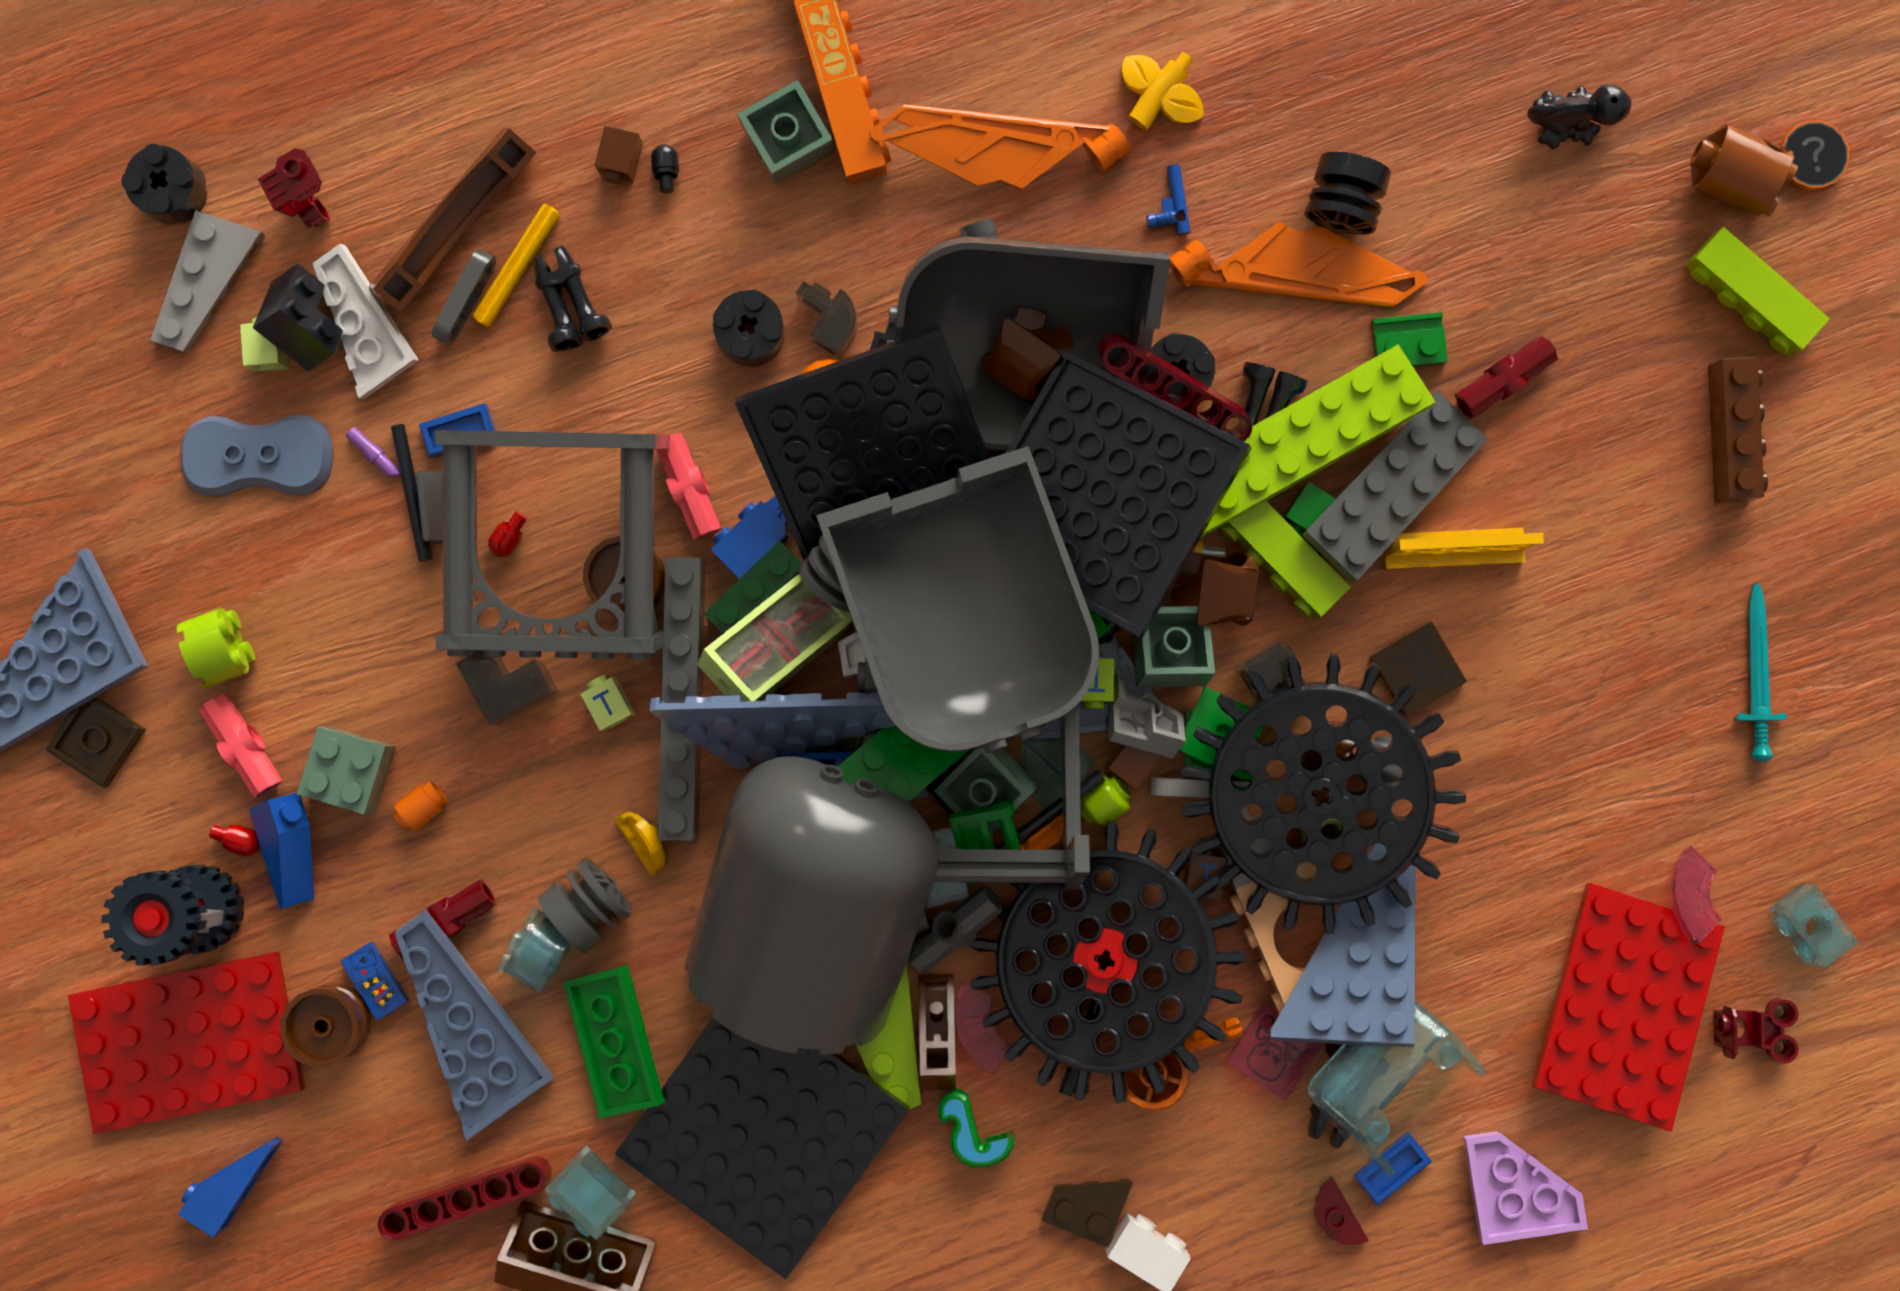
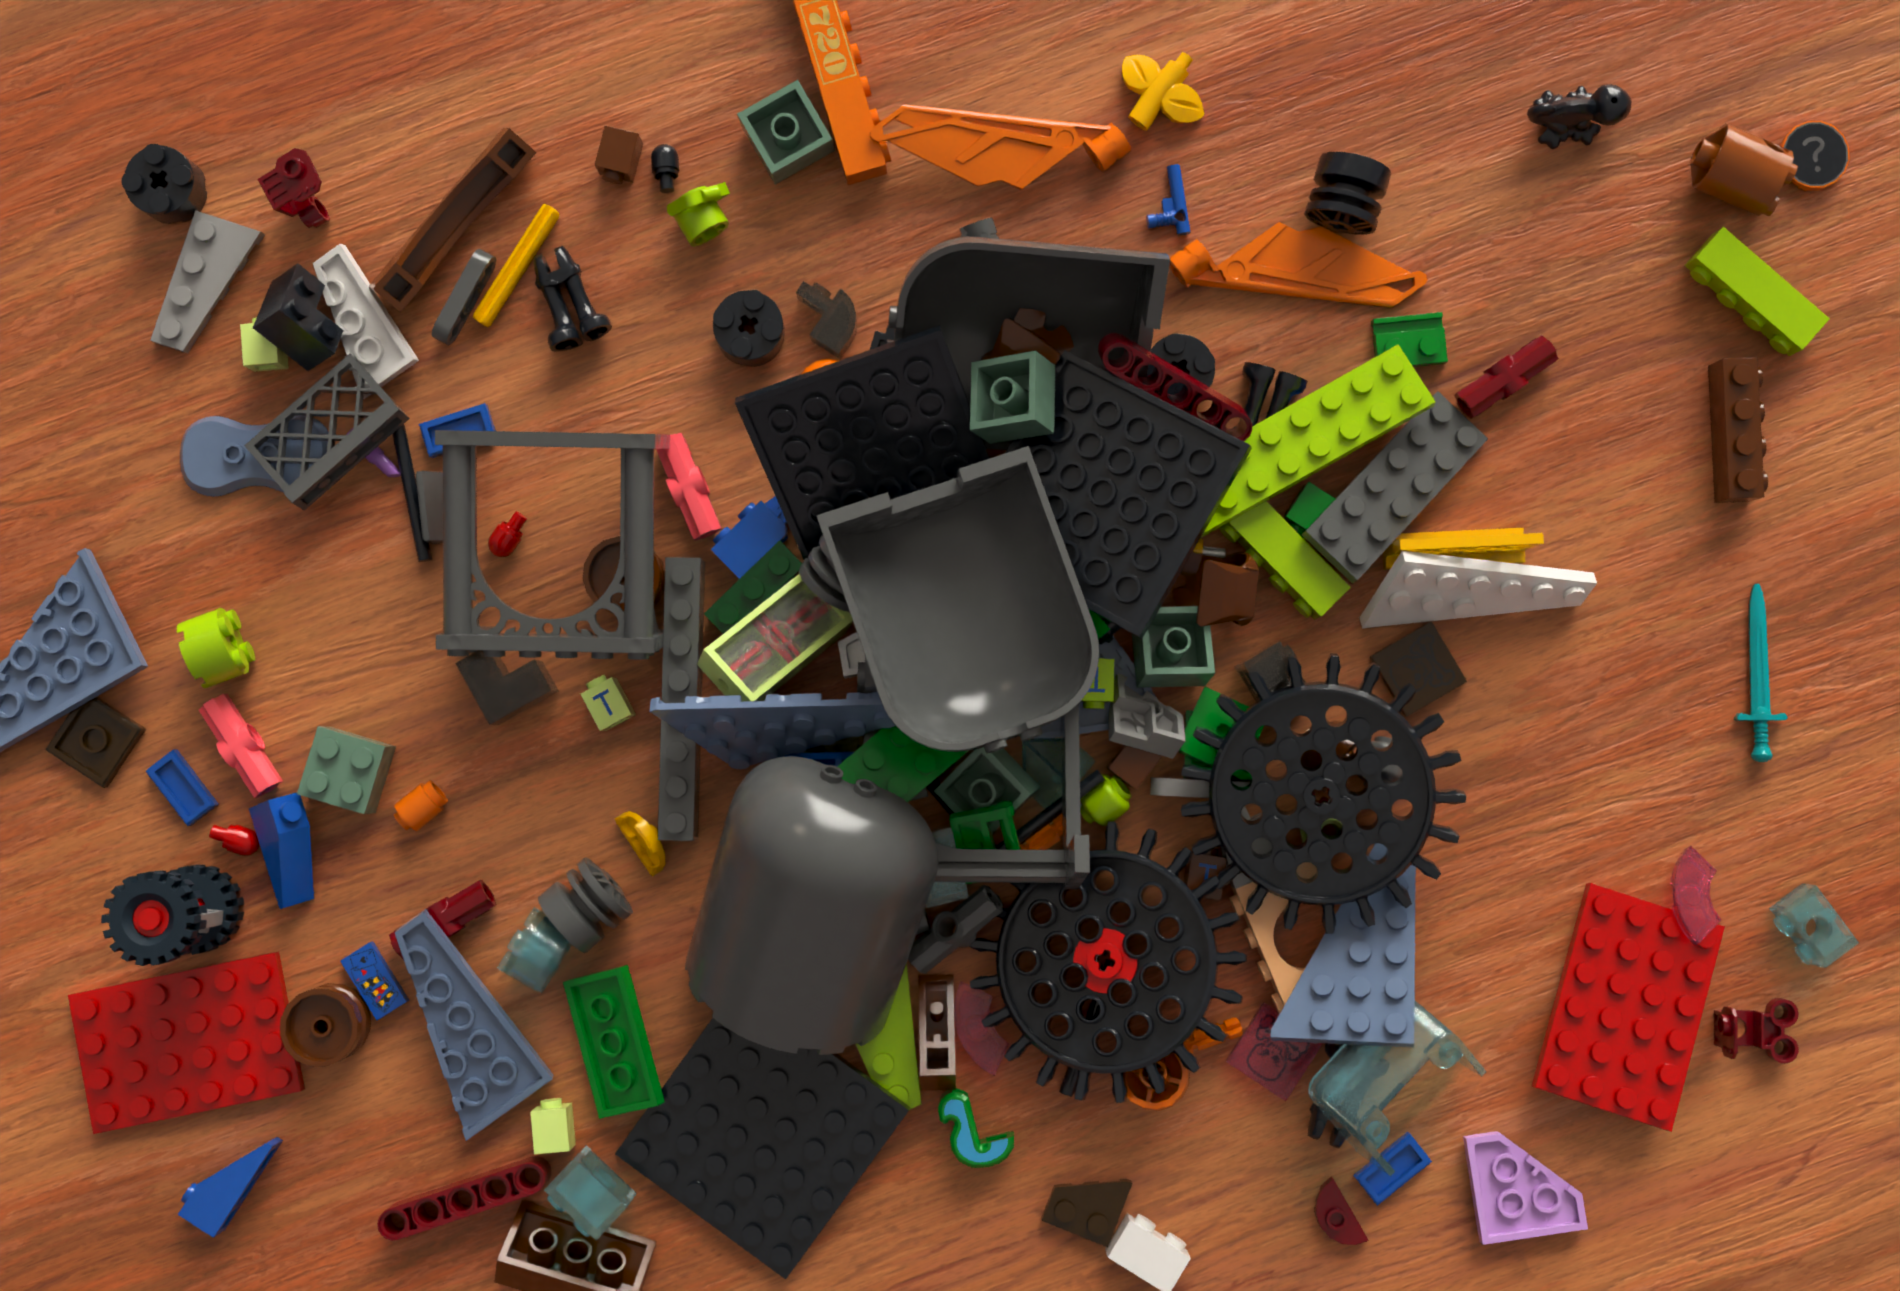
(182, 787): none -> blue tile
(339, 457): none -> dark grey fence
(552, 1126): none -> yellowish green brick
(700, 214): none -> lime piece
(1012, 397): none -> sand green brick
(1452, 587): none -> white wing

